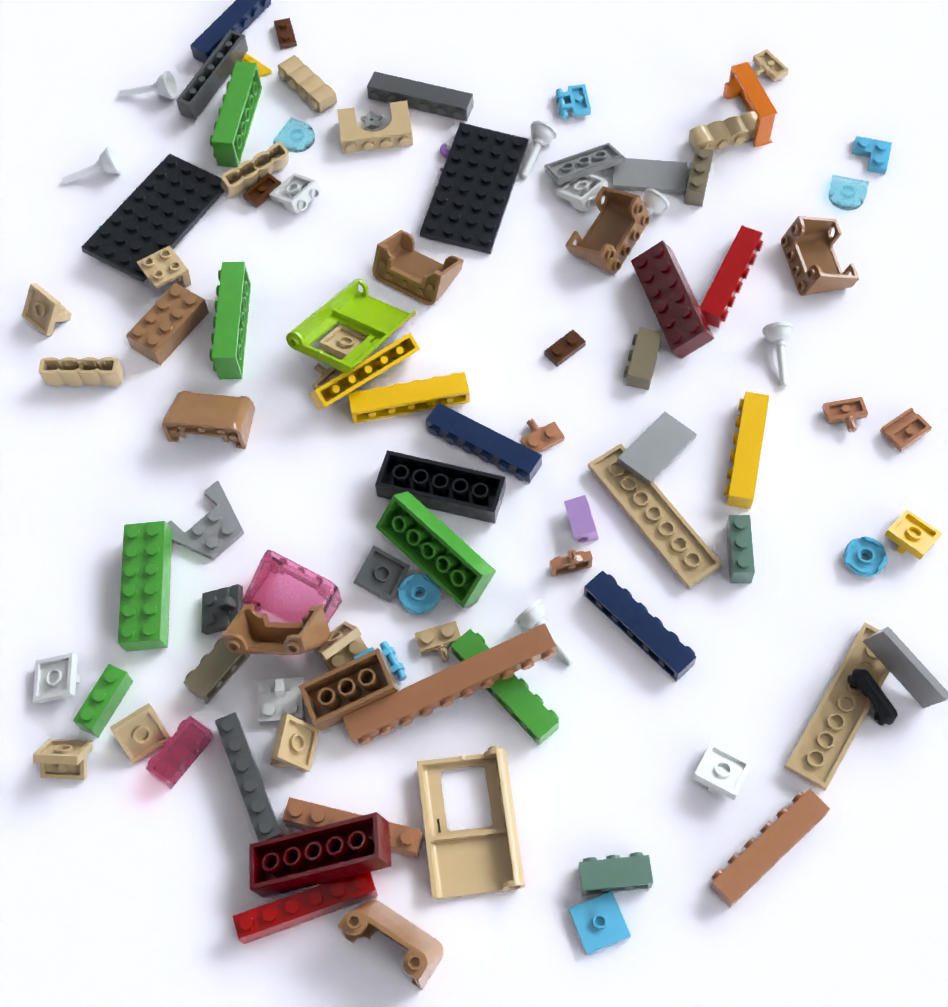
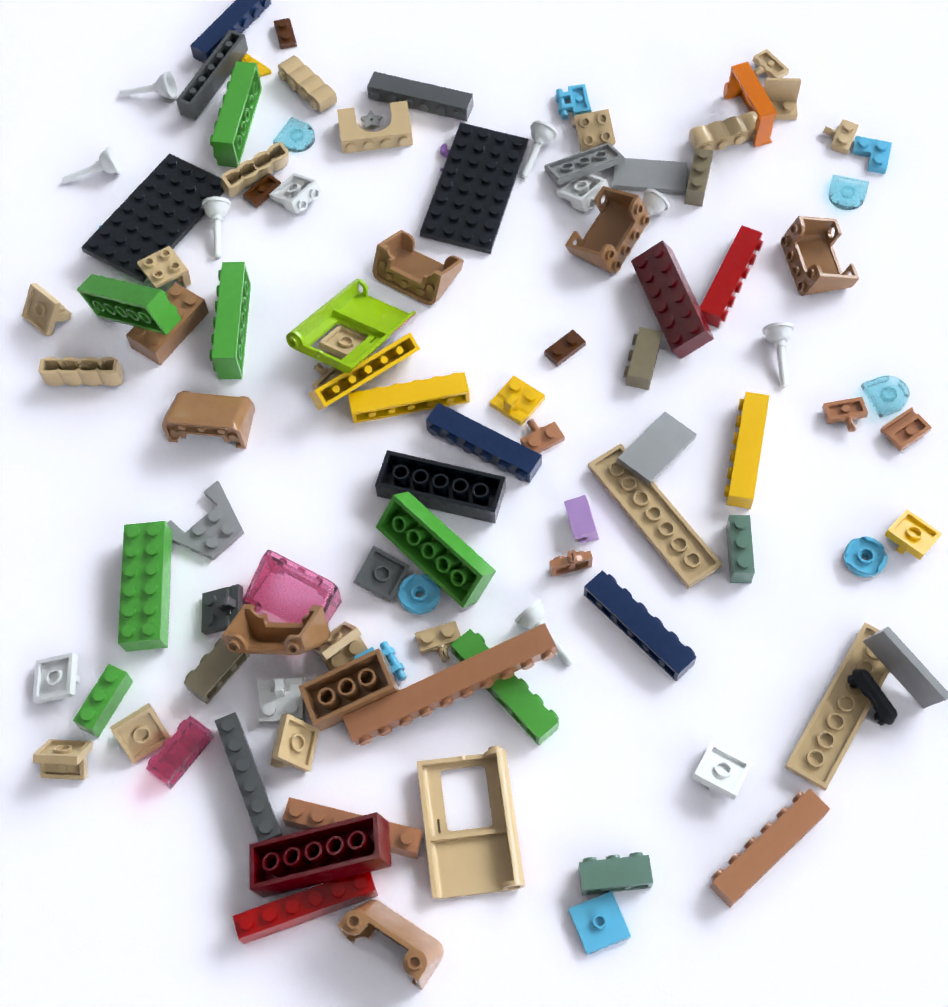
(129, 303): none -> bright green brick
(216, 209): none -> white piece
(517, 400): none -> yellow hinge
(594, 129): none -> tan bracket
(784, 96): none -> tan bracket
(842, 136): none -> tan plate
(886, 394): none -> clear light blue tile

